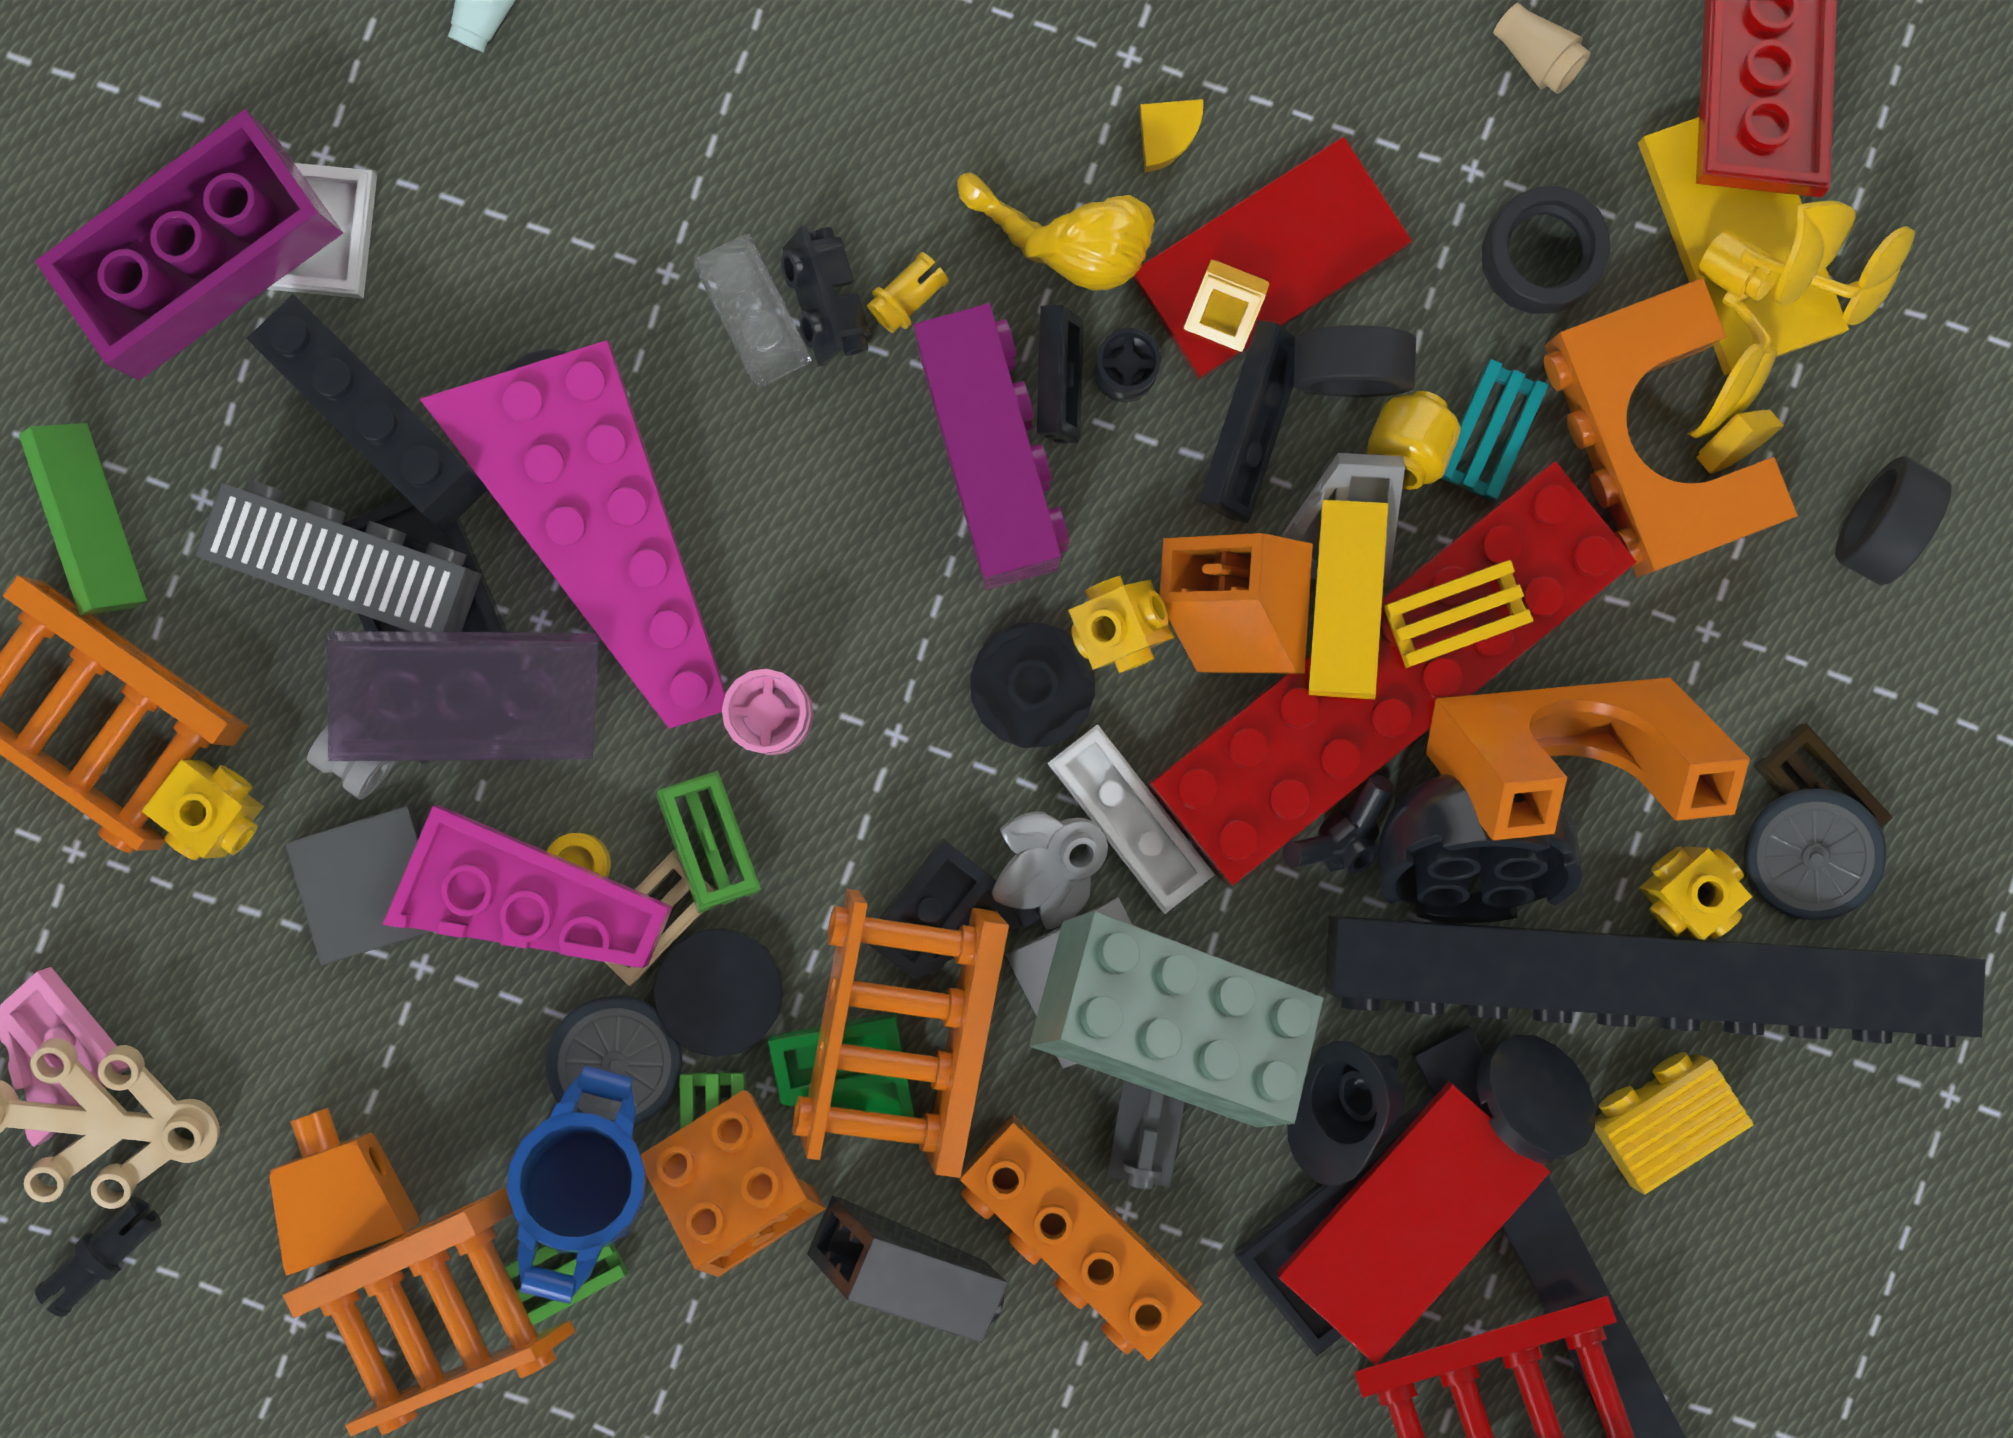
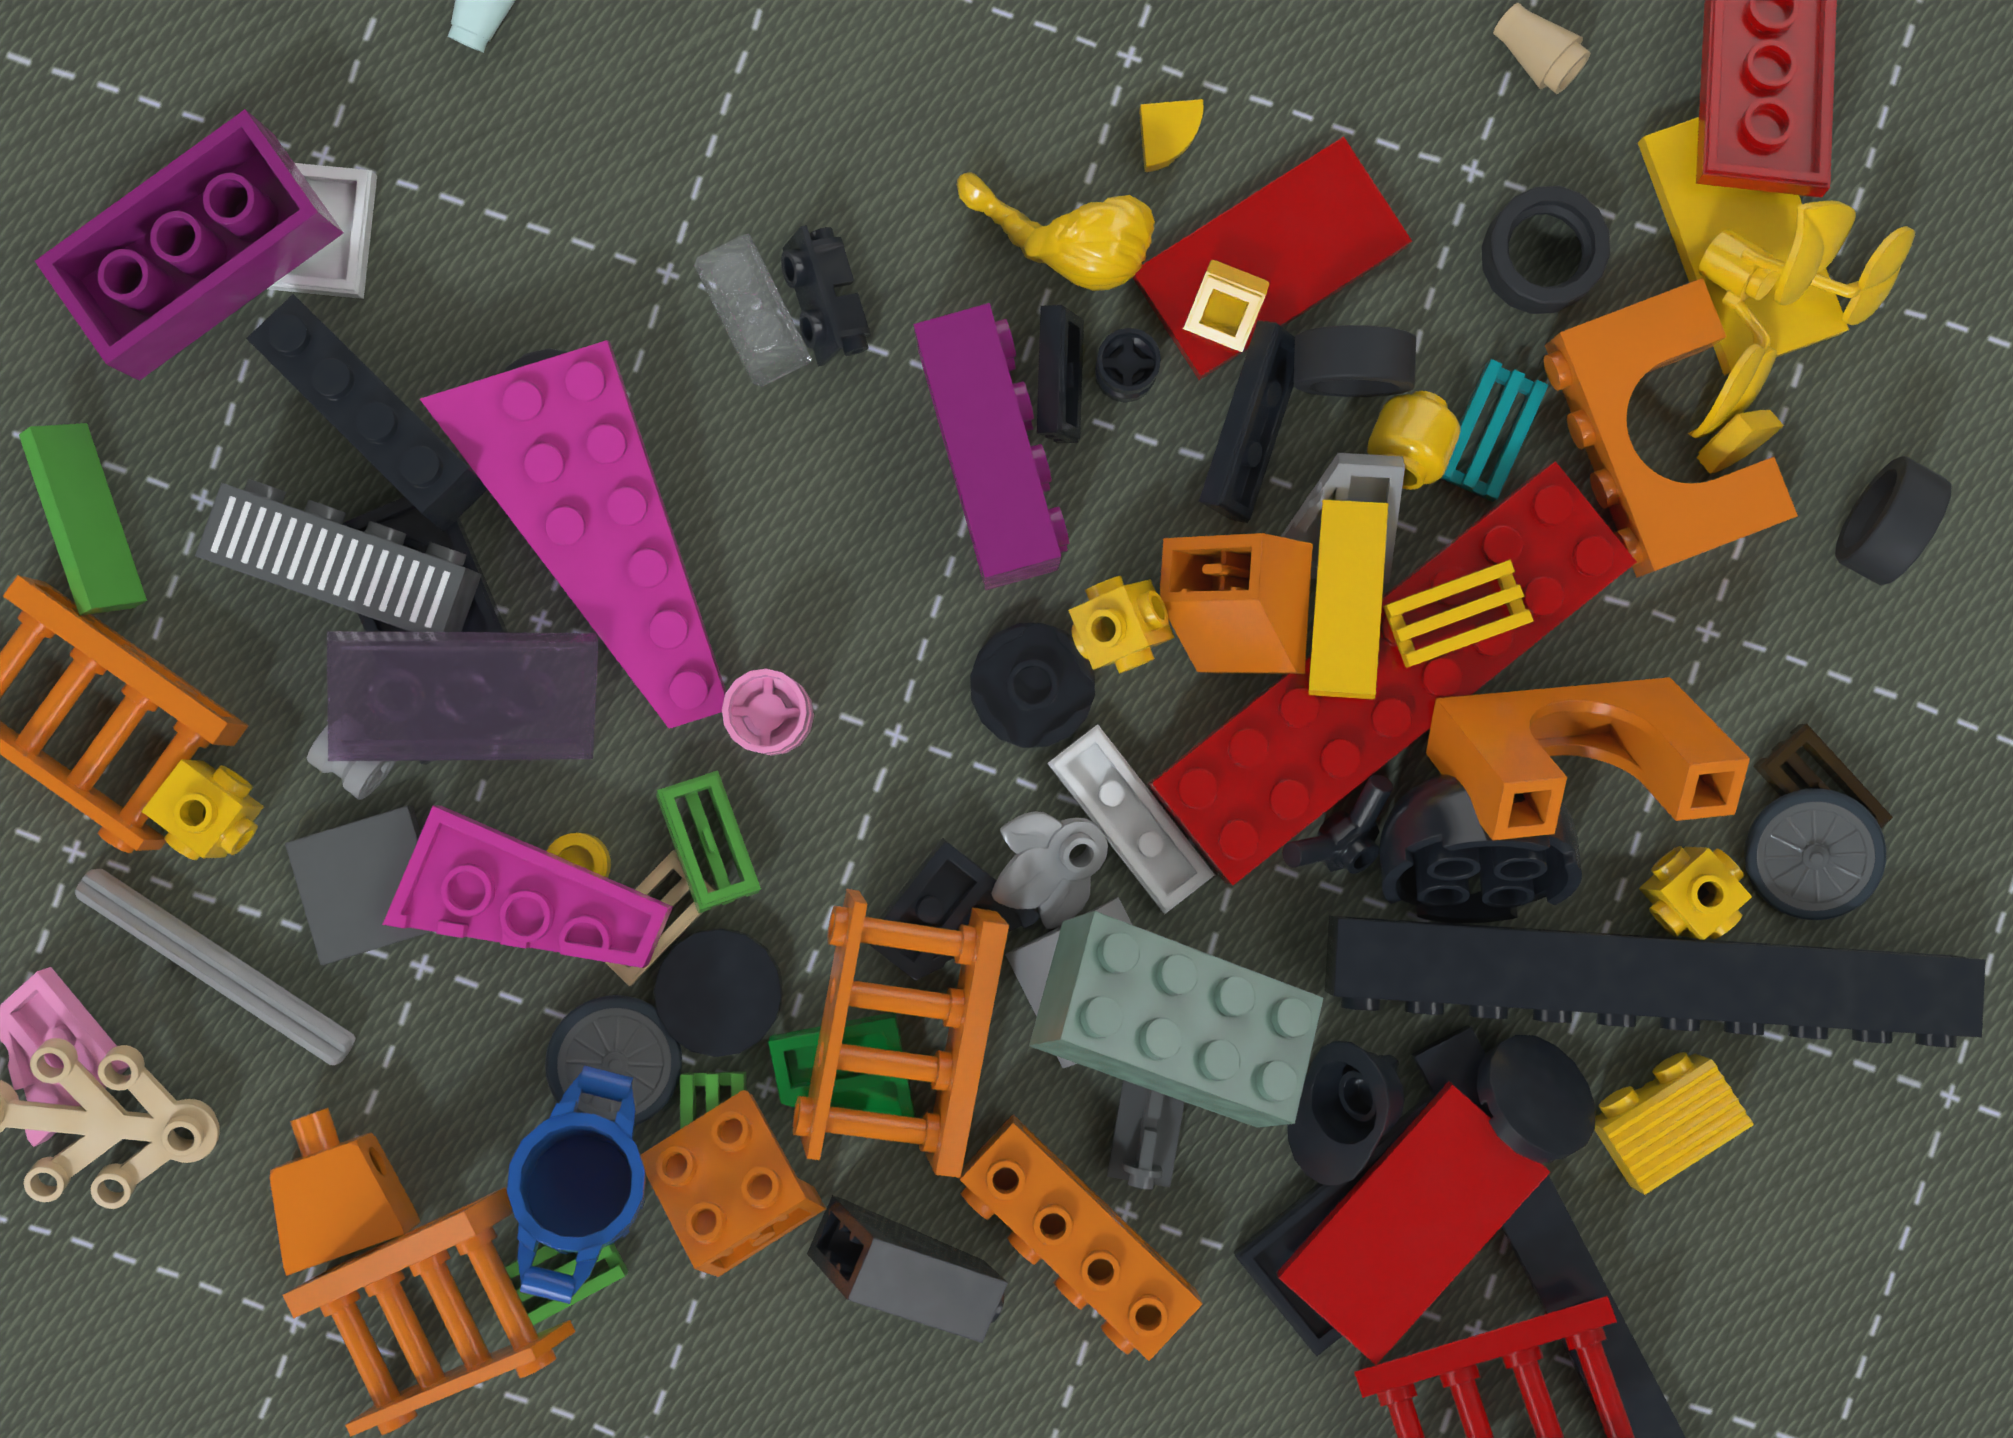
(98, 1257): black pin -> none
(215, 966): none -> light grey axle
(905, 295): yellow pin -> none

